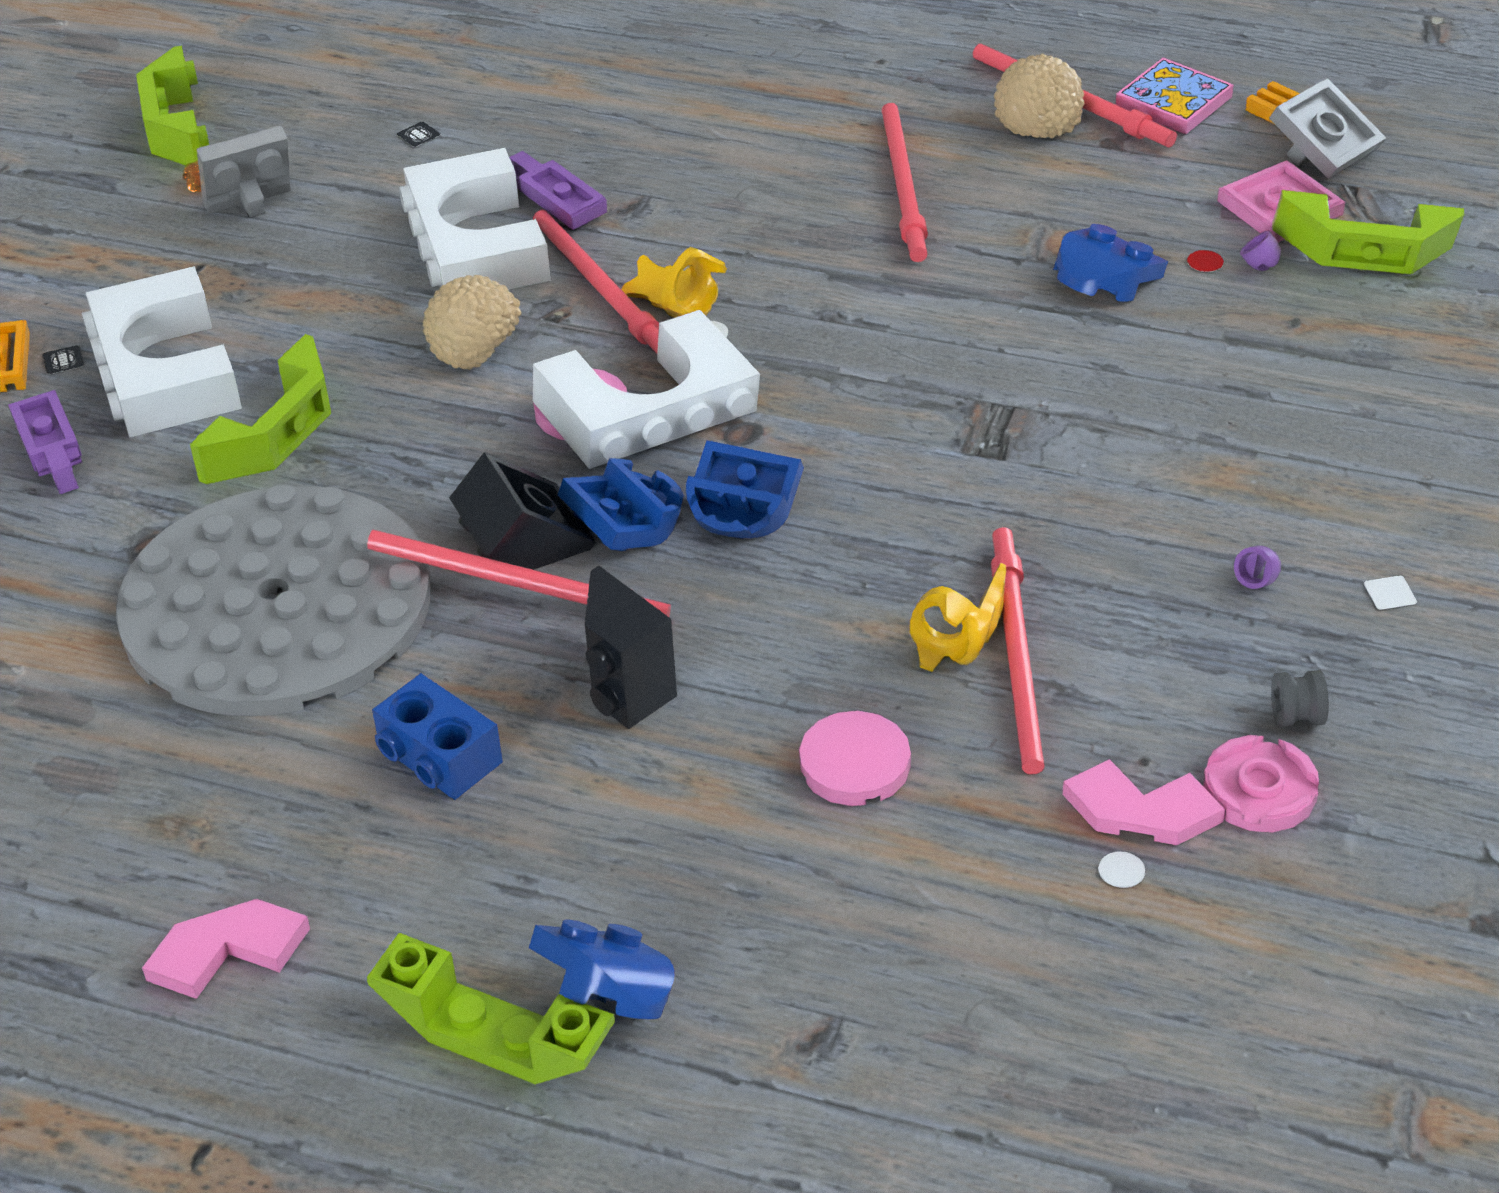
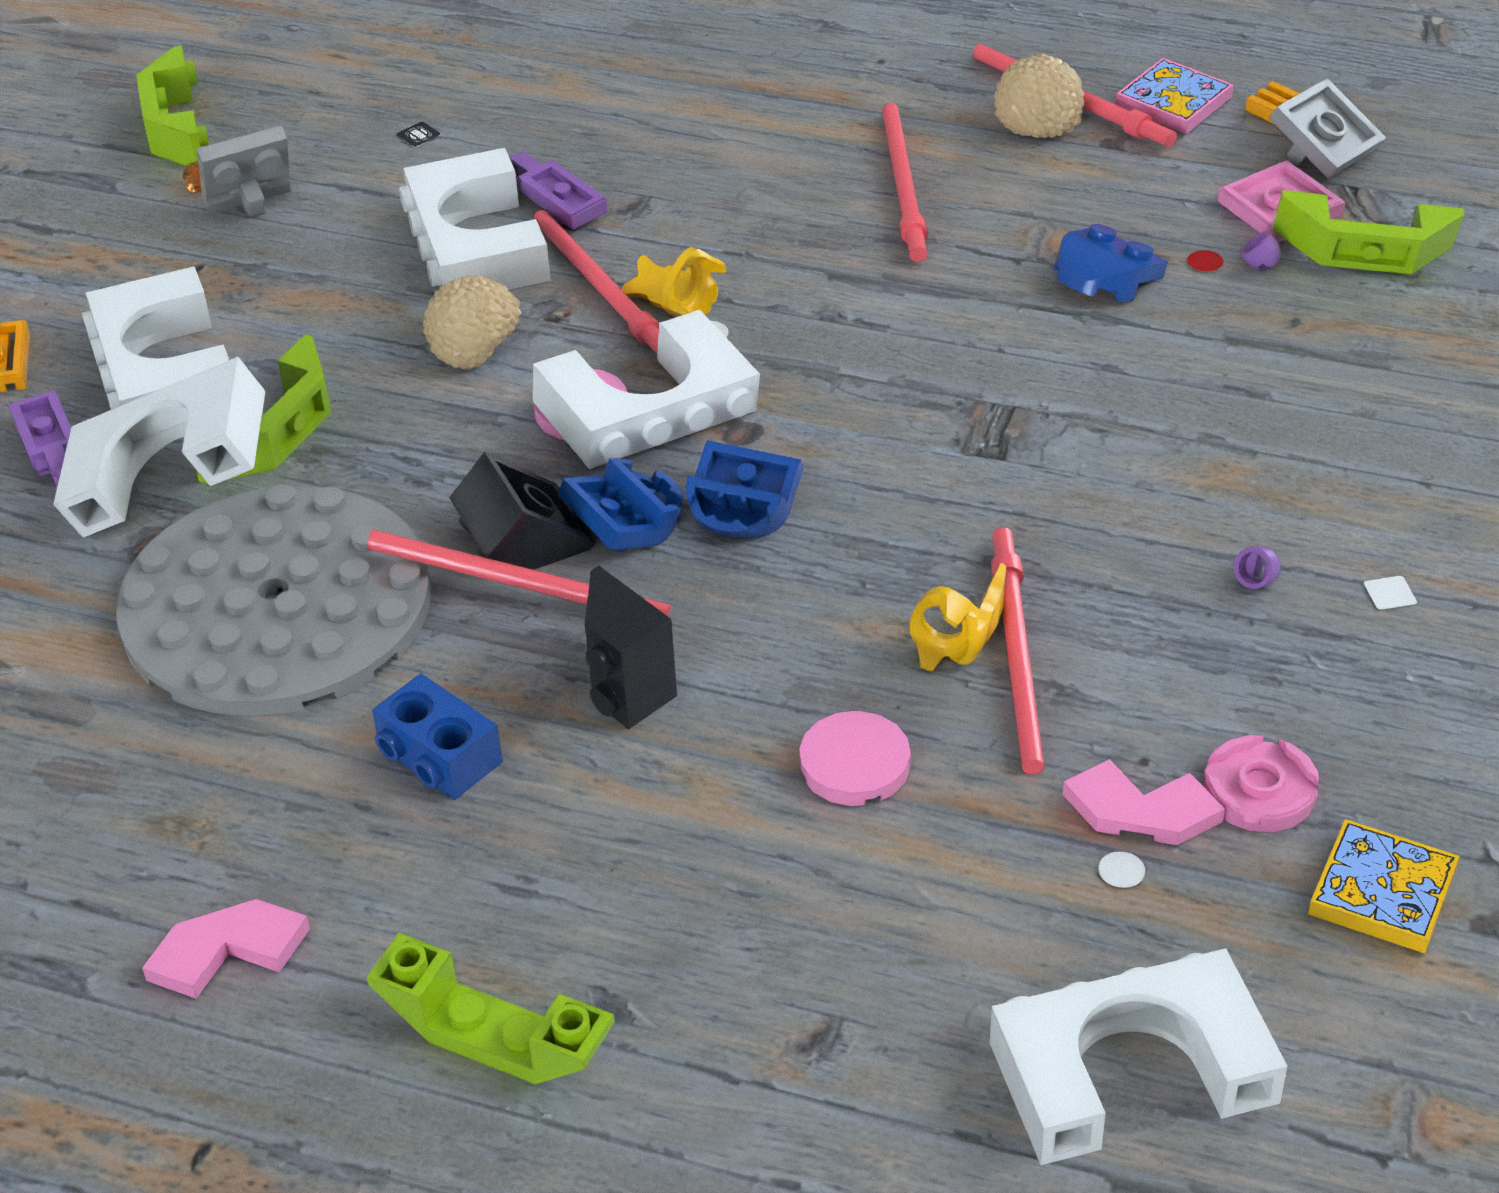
(63, 359): black sticker -> none
(212, 411): none -> white arch
(607, 966): blue slope -> none
(1187, 1001): none -> white arch
(1299, 698): dark grey wheel -> none
(1384, 886): none -> tile

